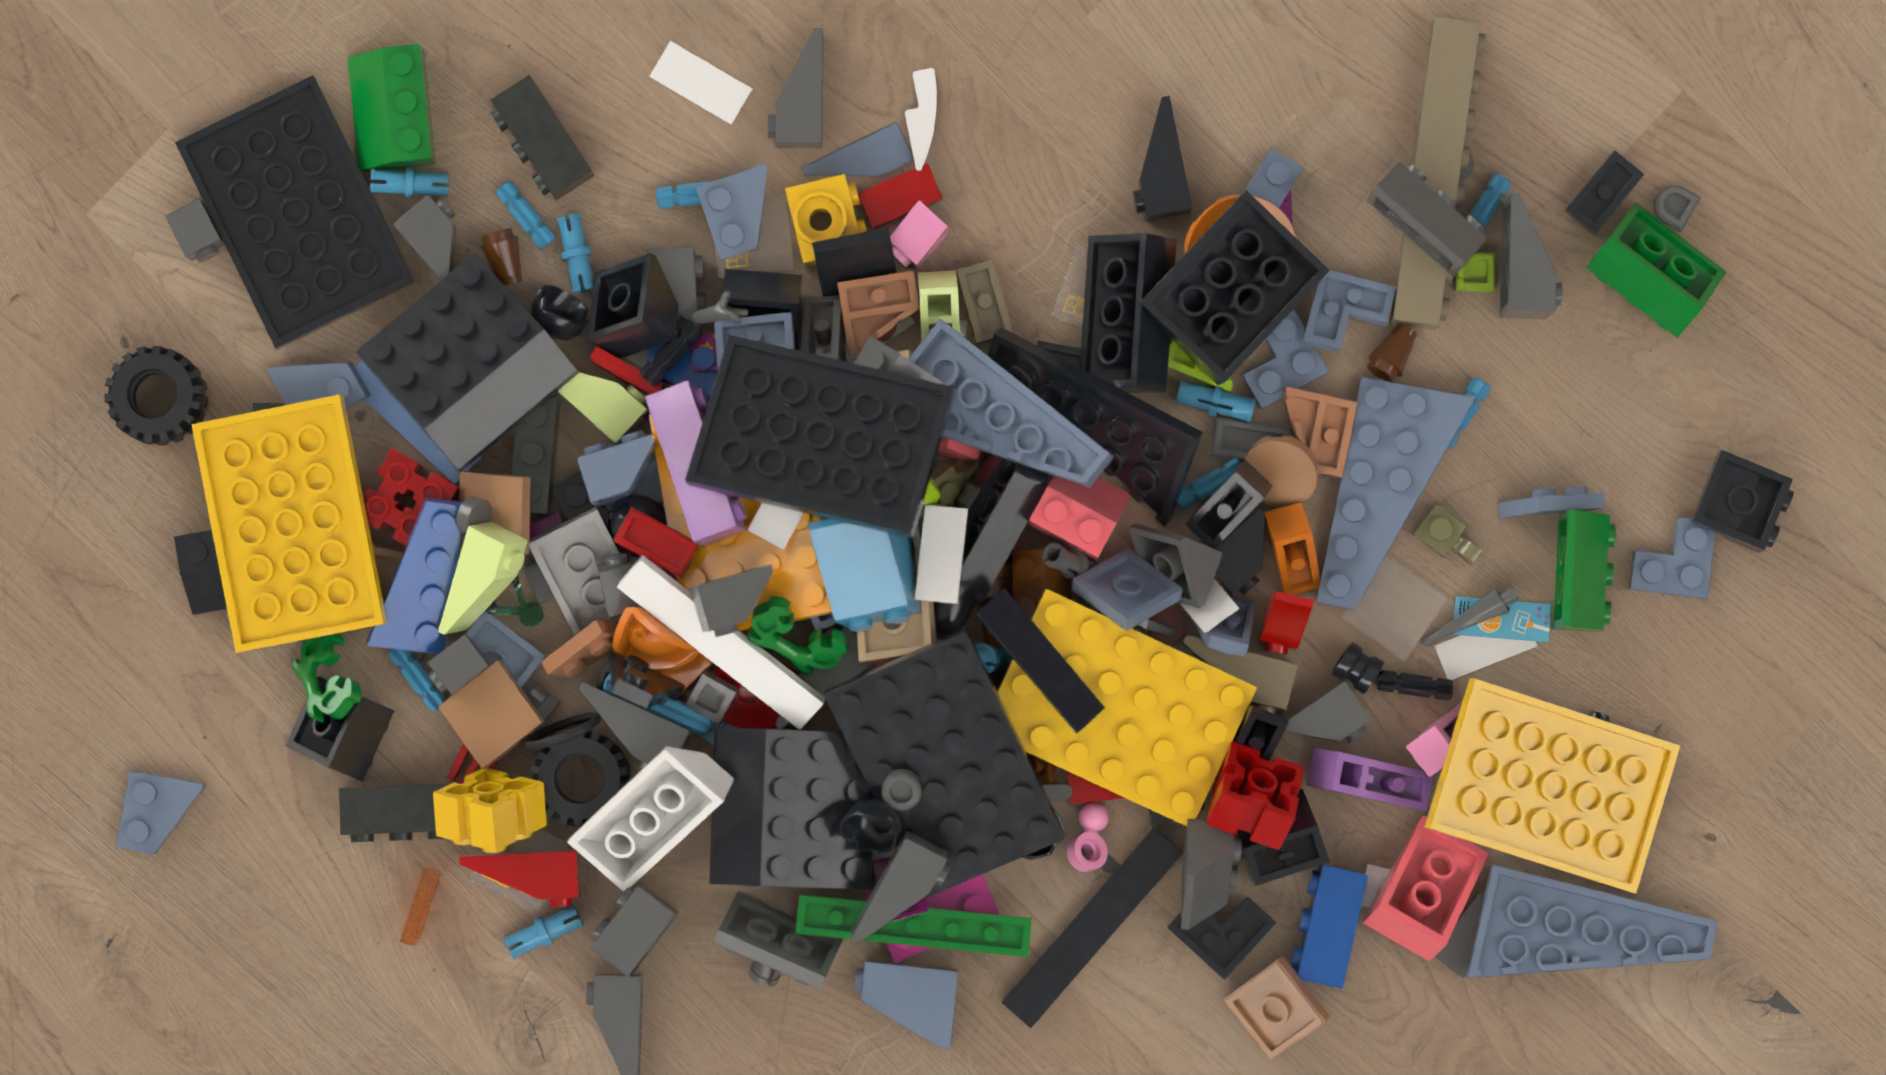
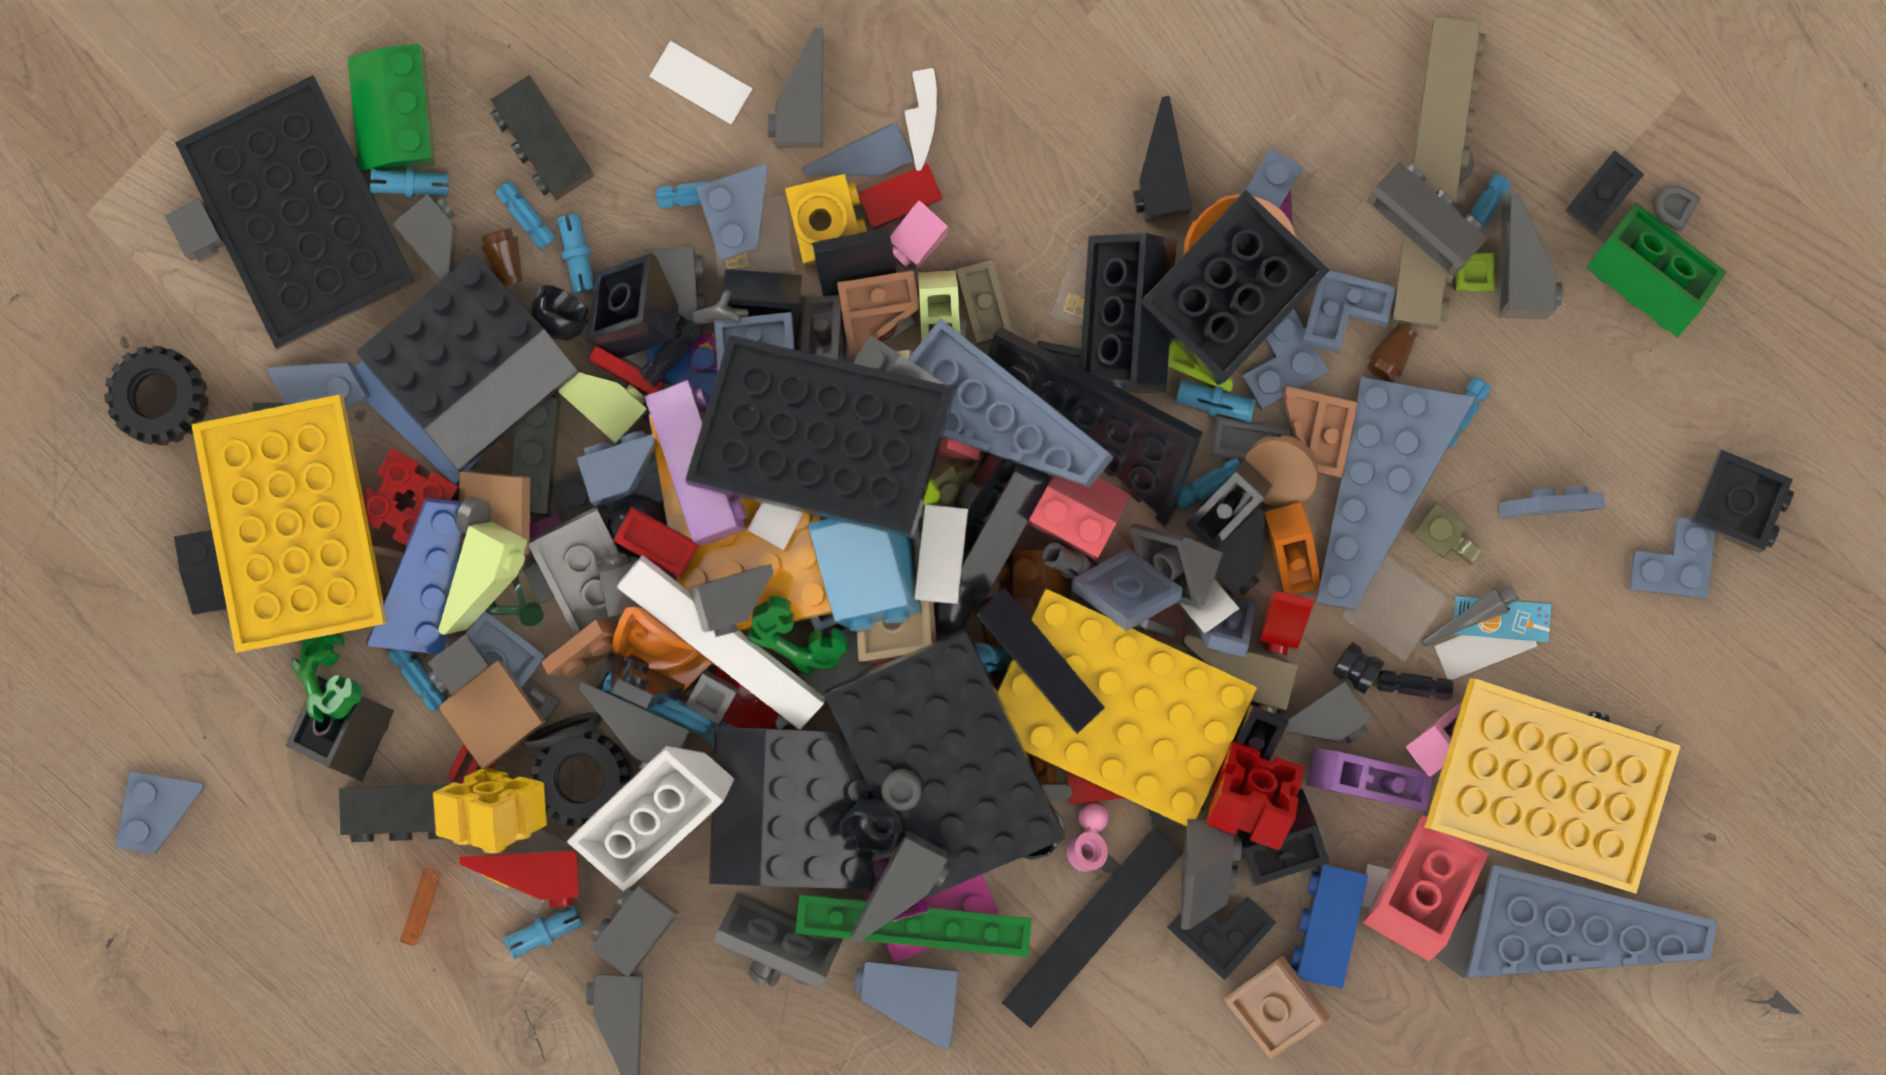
(1583, 571): green slope -> none

